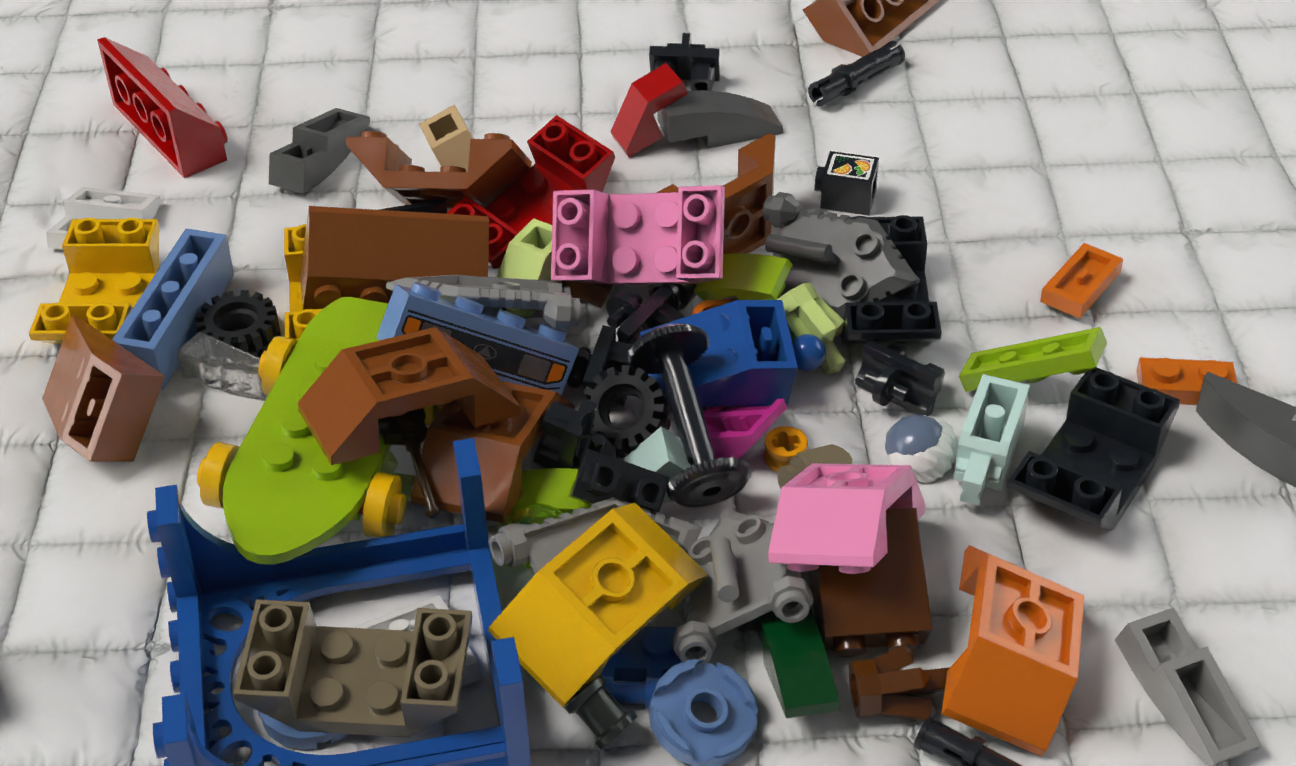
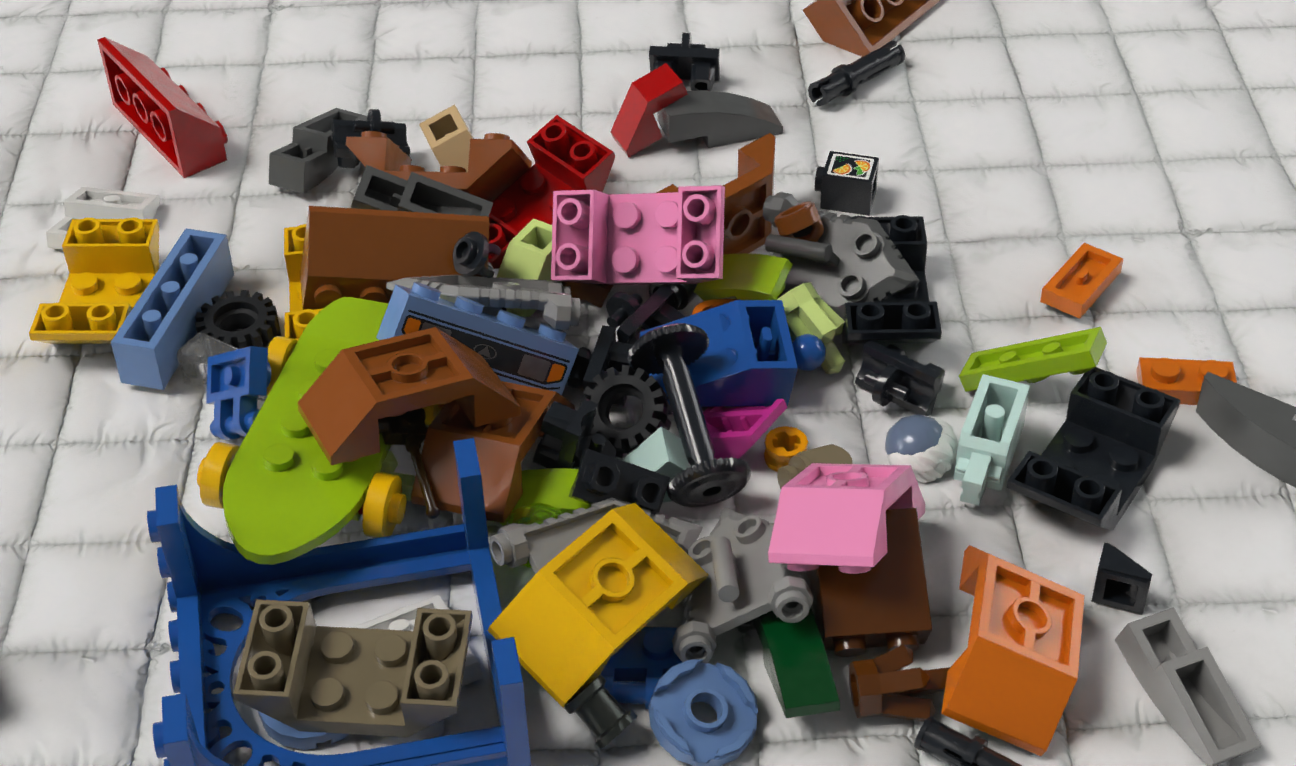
(100, 395): dark orange slope -> none
(234, 387): none -> blue plate
(347, 128): none -> black hips
(417, 194): none -> dark grey slope
(471, 254): none -> black plate
(798, 218): none -> dark orange tile
(1121, 581): none -> black slope

